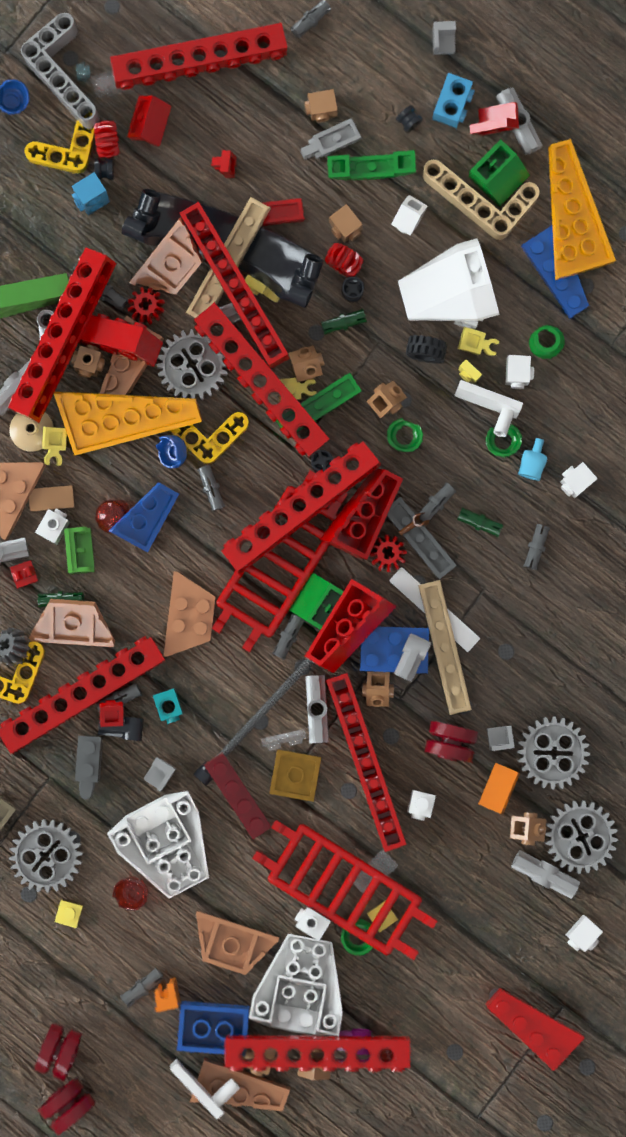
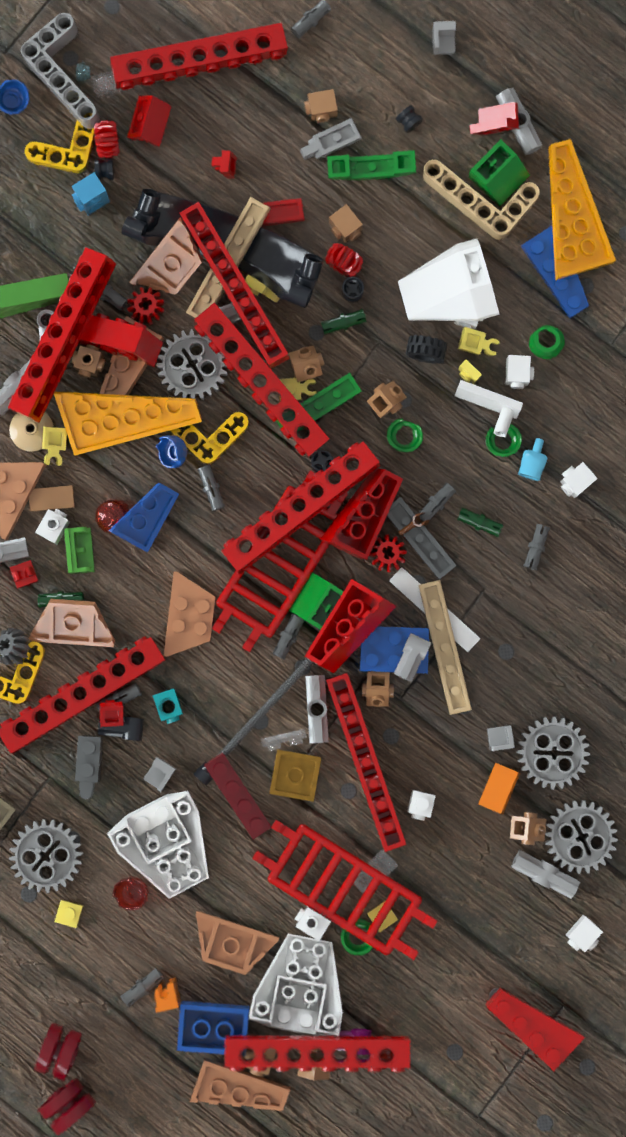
(212, 1103): white piece -> none
(409, 215): white brick -> none
(449, 99): dark azure brick -> none
(451, 742): dark red wheel -> none

